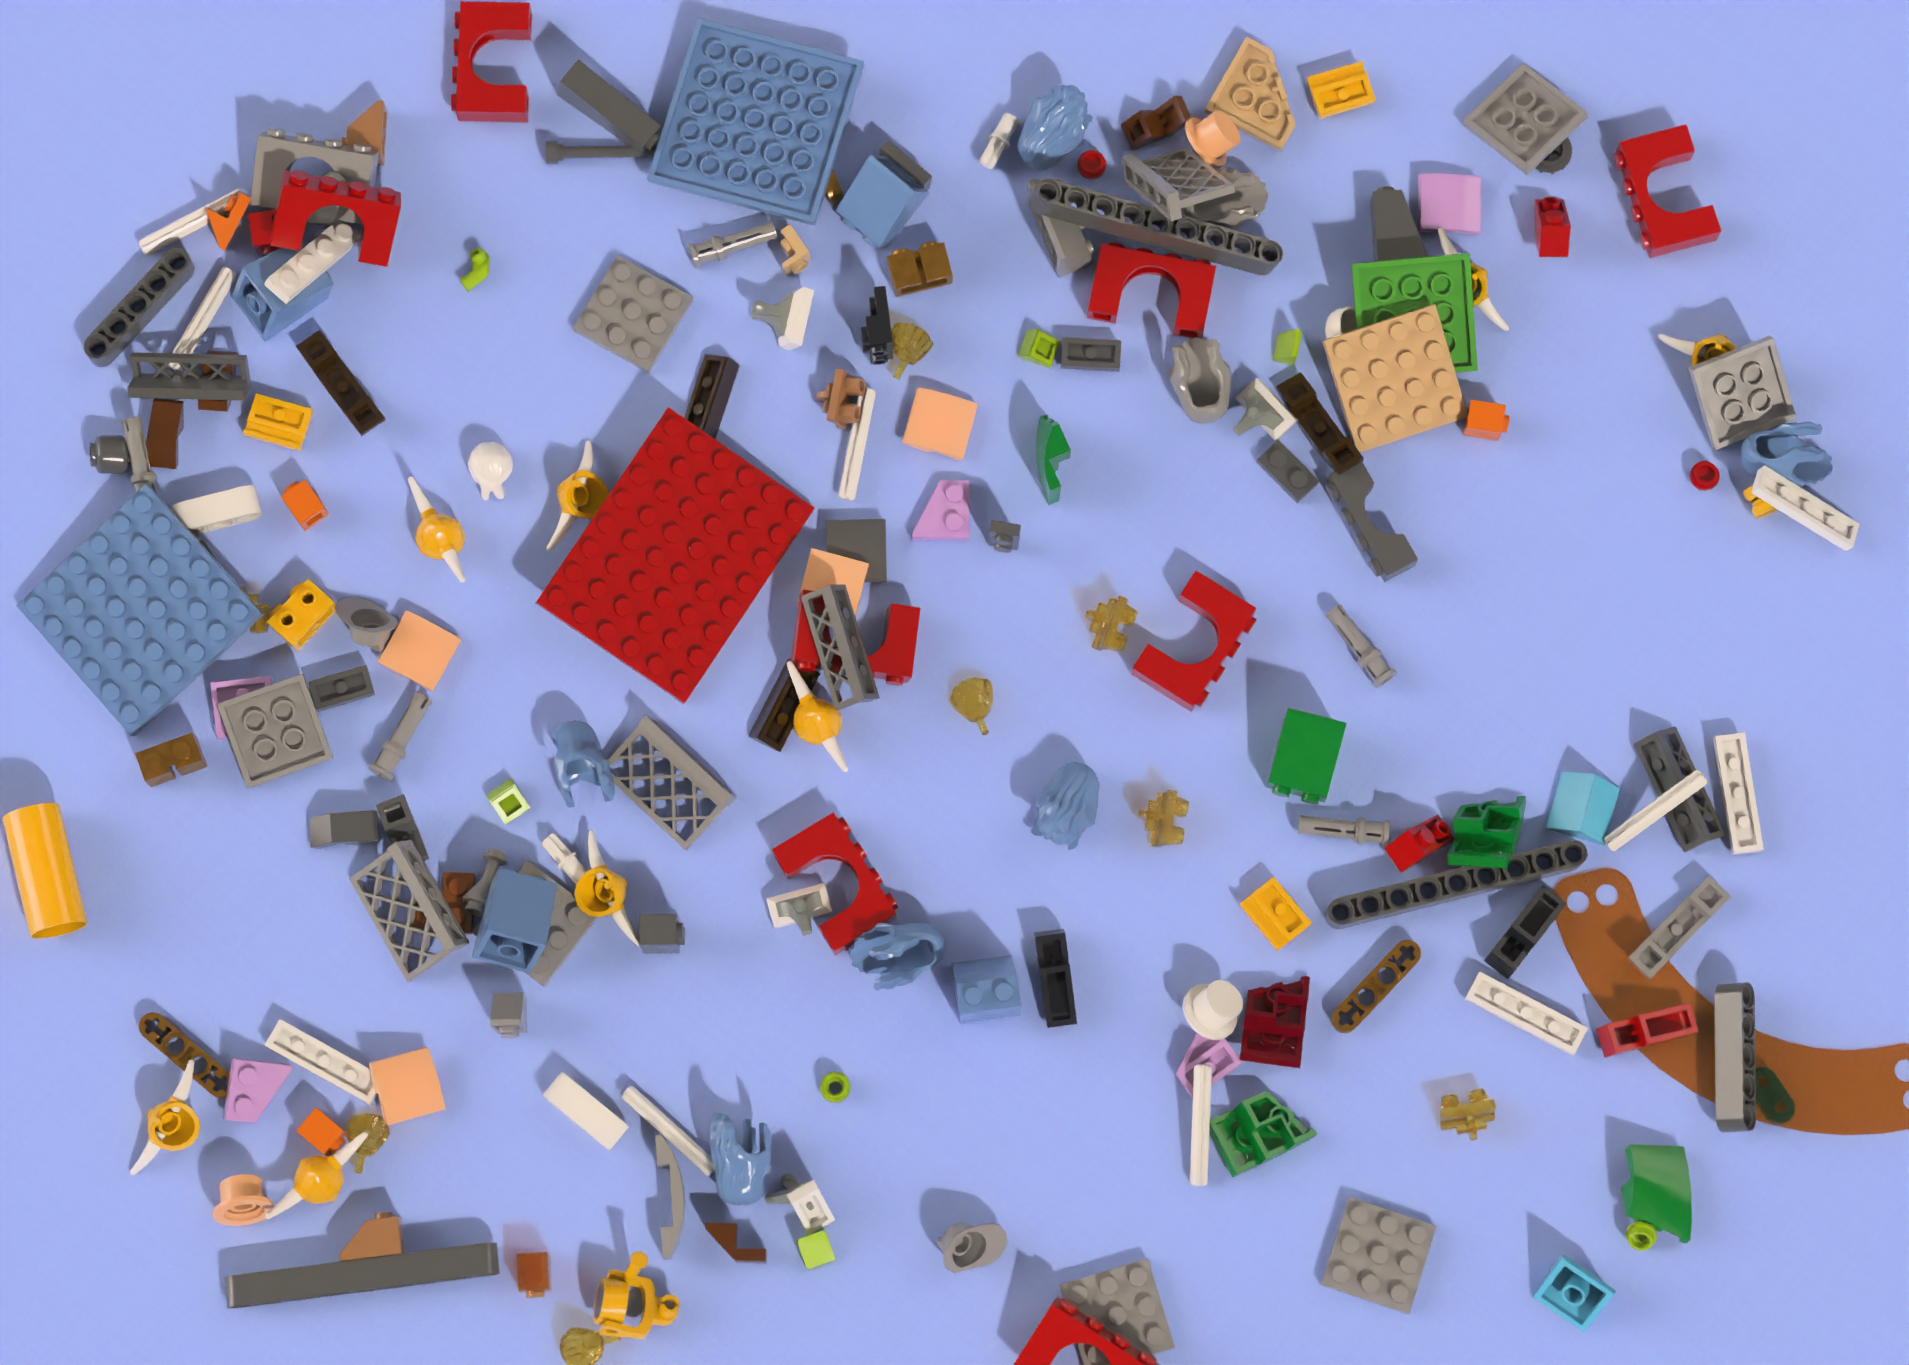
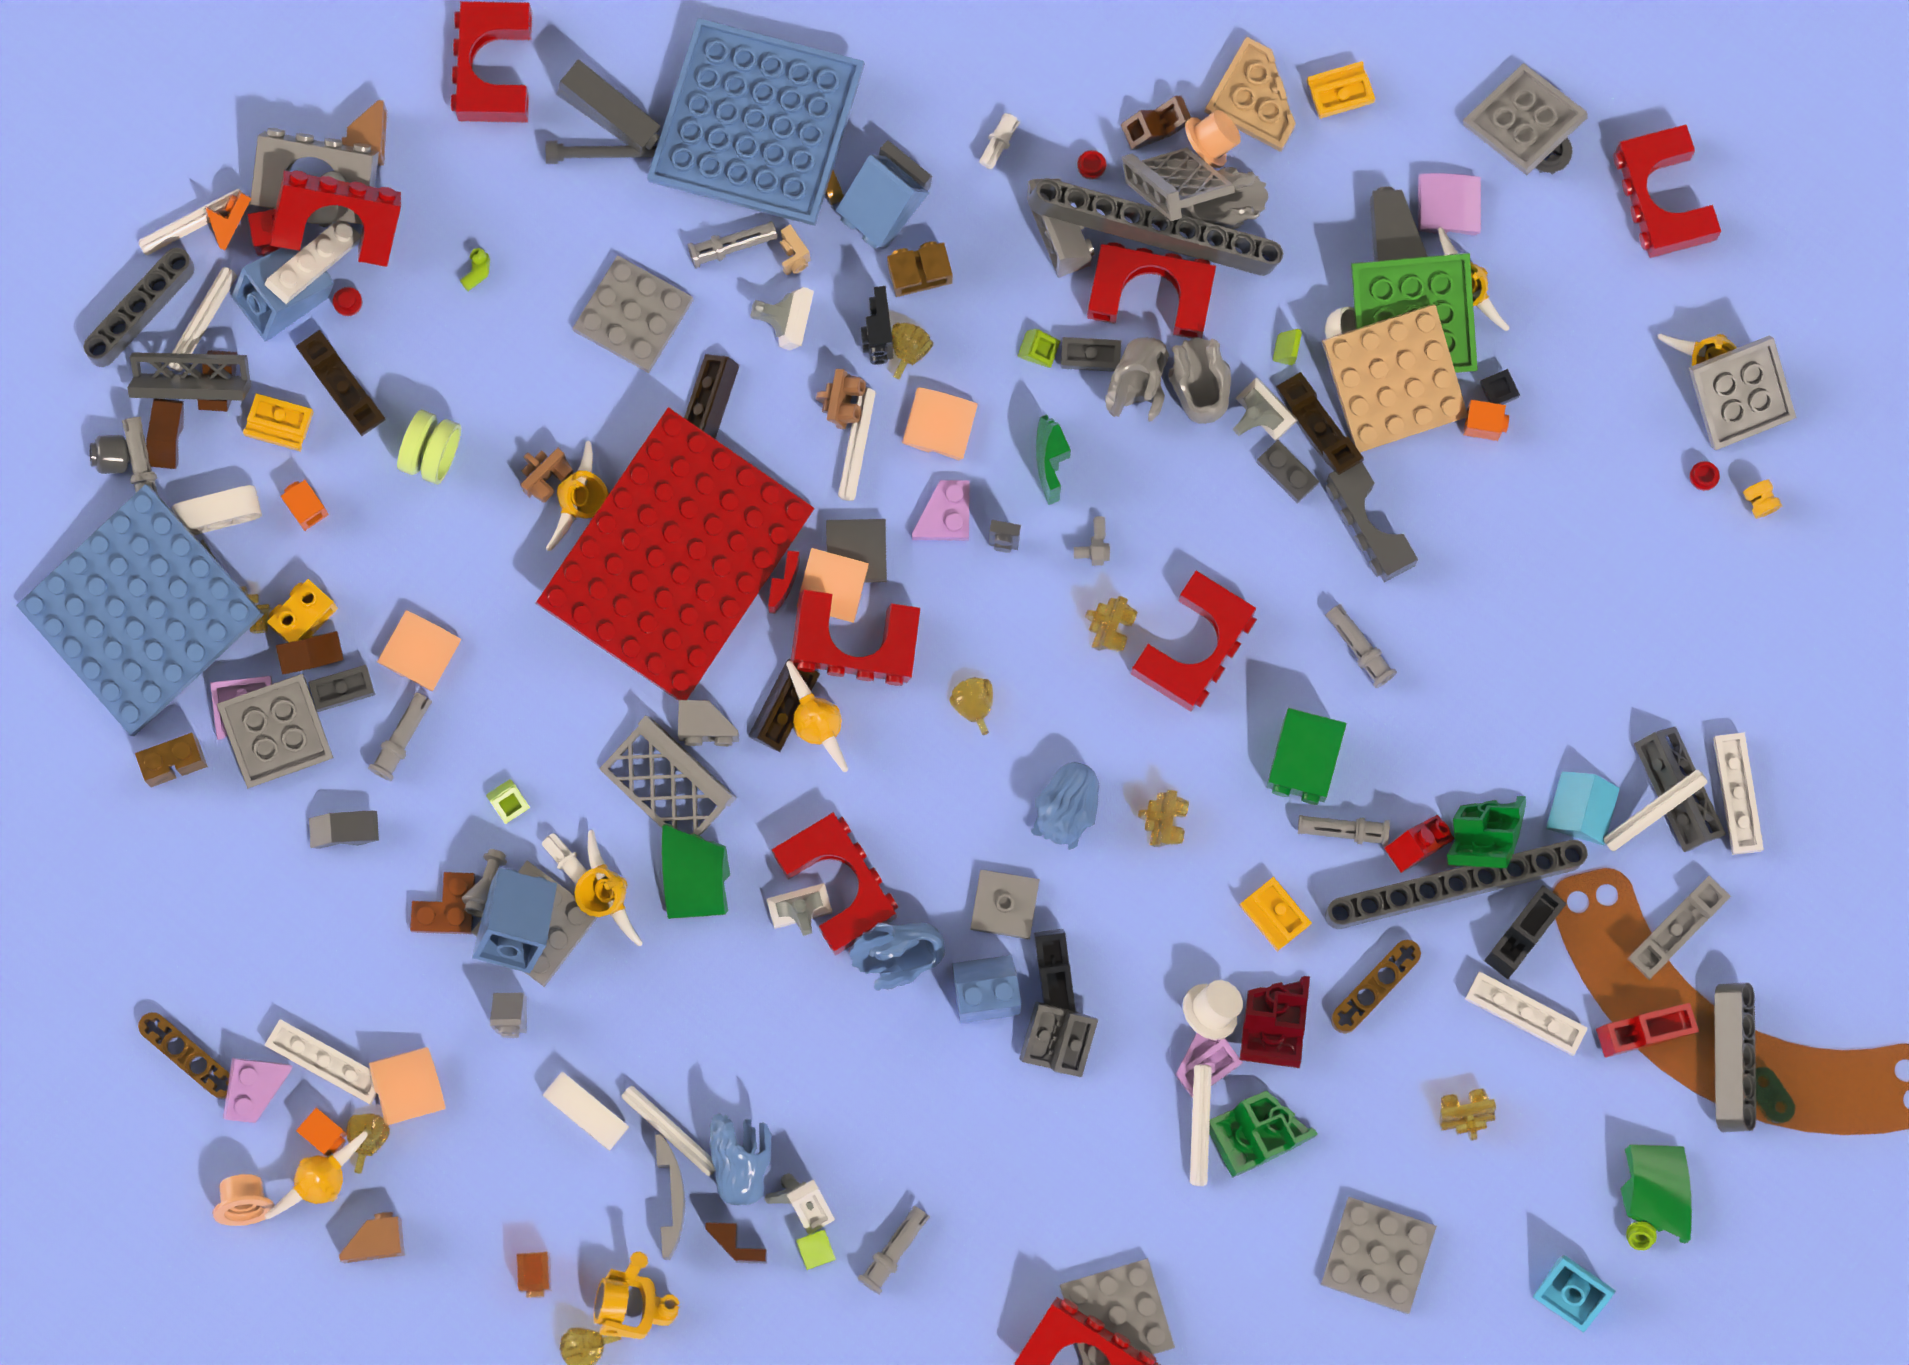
(44, 870): yellow piece -> none
(171, 1123): yellow helmet -> none
(310, 652): none -> reddish brown slope
(347, 301): none -> red plate
(362, 1275): dark grey beam -> none
(367, 621): light grey piece -> none
(400, 823): dark grey slope -> none
(429, 447): none -> yellowish green wheel
(430, 901): light grey fence -> none
(438, 533): yellow helmet -> none
(490, 467): white piece -> none
(536, 482): none -> medium nougat hips
(580, 760): medium blue hair -> none
(660, 933): dark grey brick -> none
(693, 874): none -> green slope
(704, 722): none -> light grey slope
(781, 587): none -> red slope
(828, 1080): lime plate -> none
(849, 645): dark grey fence -> none
(886, 1261): none -> light grey pin
(971, 1246): light grey piece -> none
(1004, 904): none -> light grey plate
(1054, 127): medium blue hair -> none
(1058, 1039): none -> dark grey slope
(1098, 550): none -> light grey piece
(1138, 377): none -> light grey hair
(1500, 388): none -> black plate
(1551, 227): red slope -> none
(1787, 453): medium blue hair -> none
(1805, 508): white plate -> none

